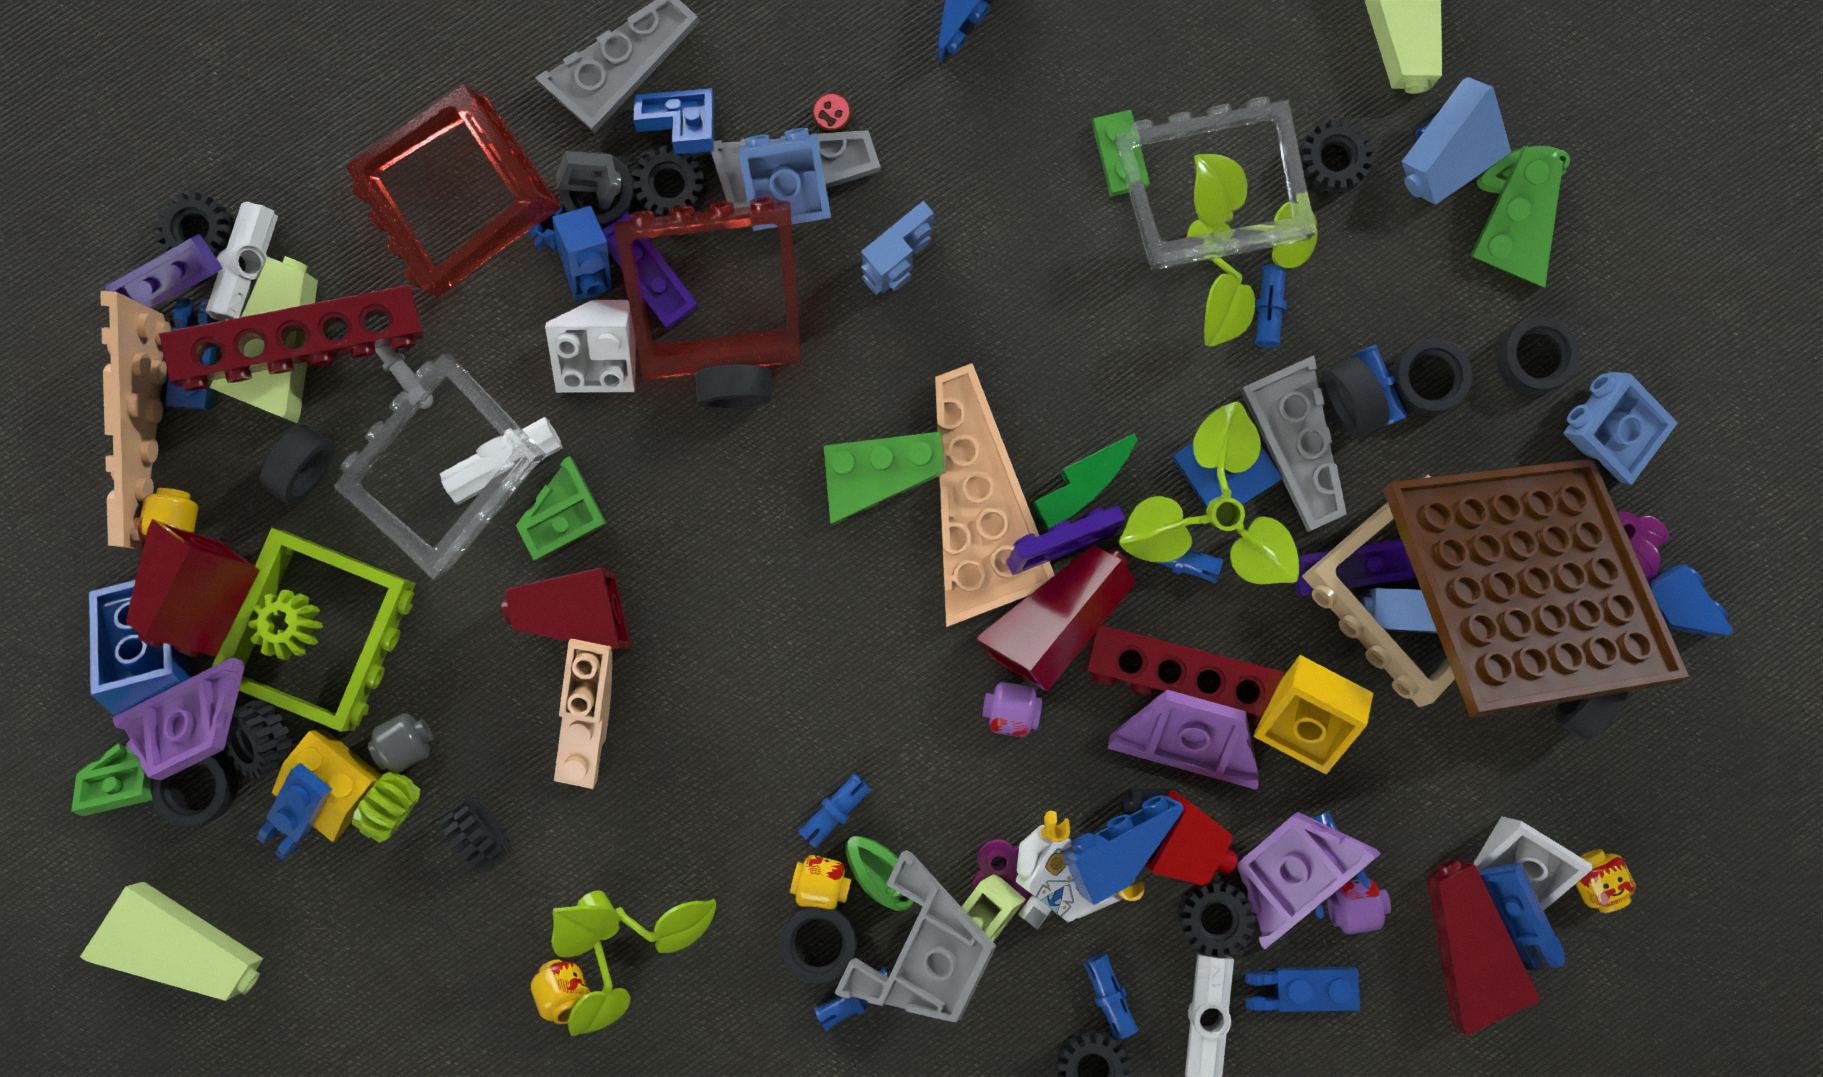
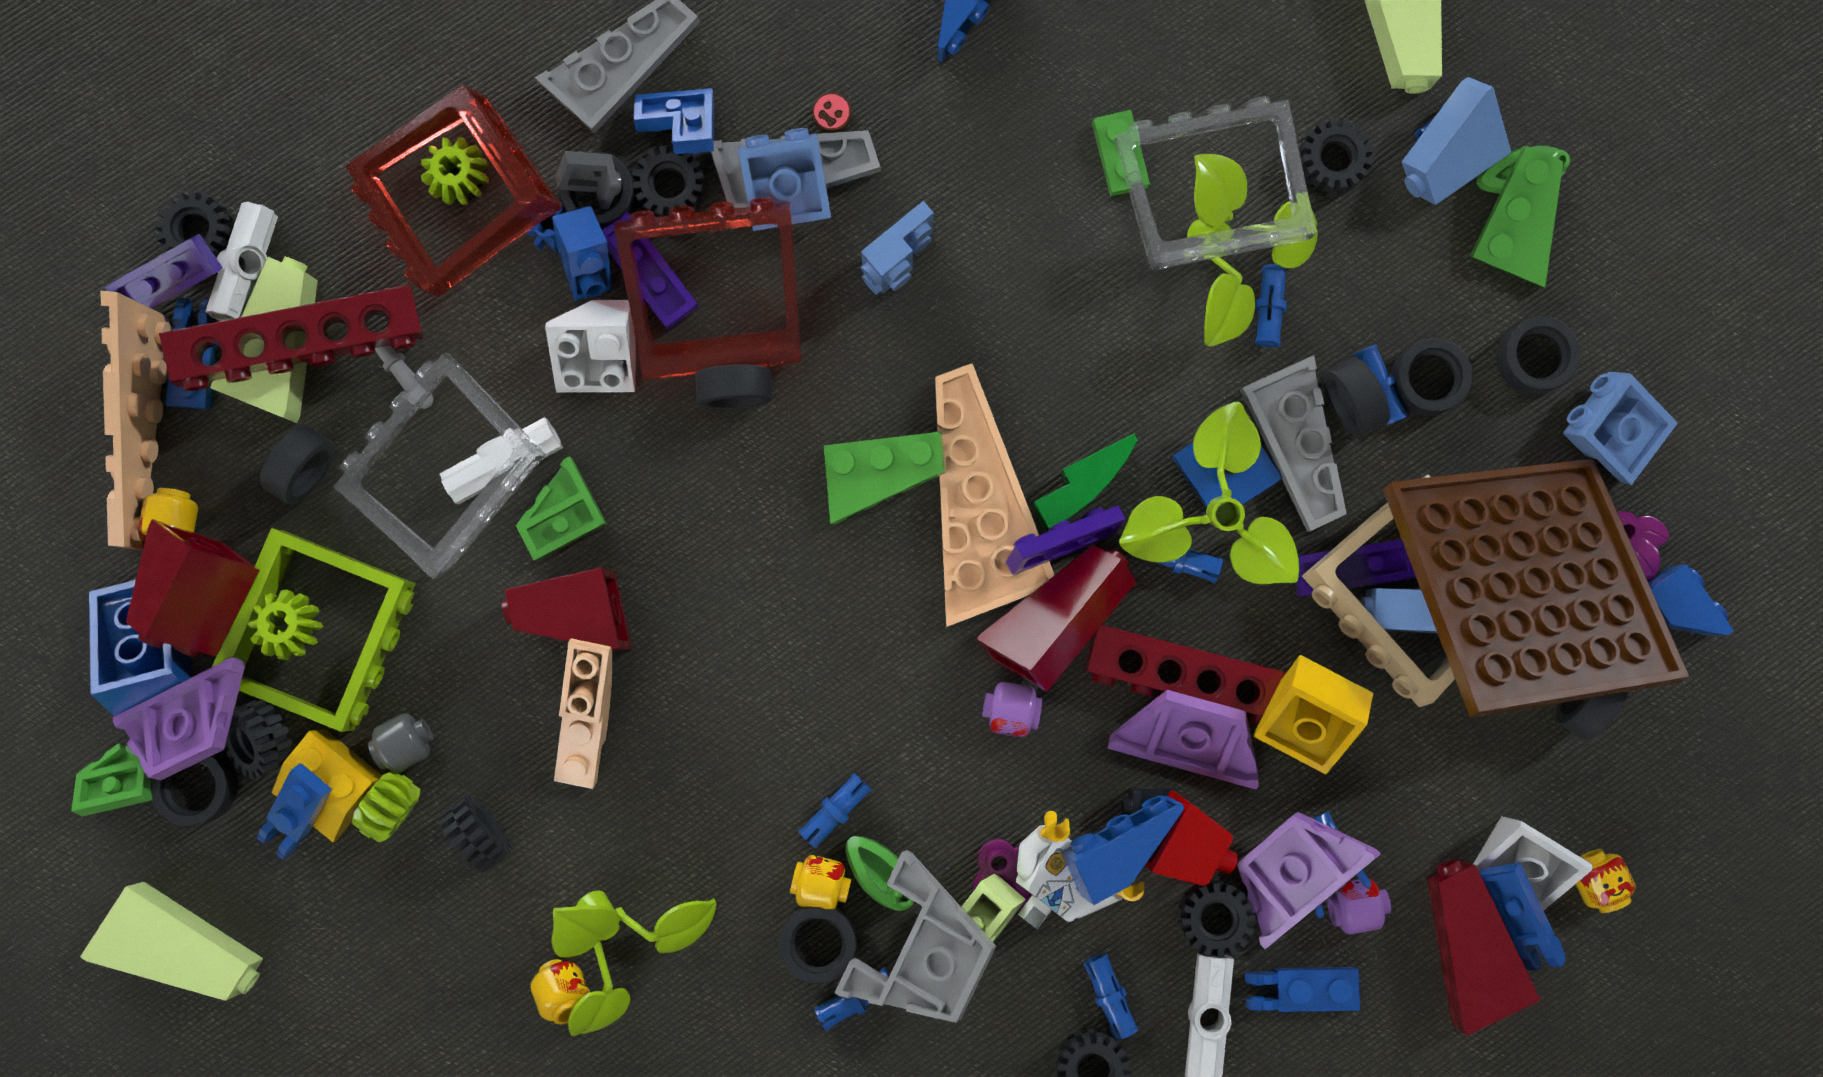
(444, 160): none -> lime gear

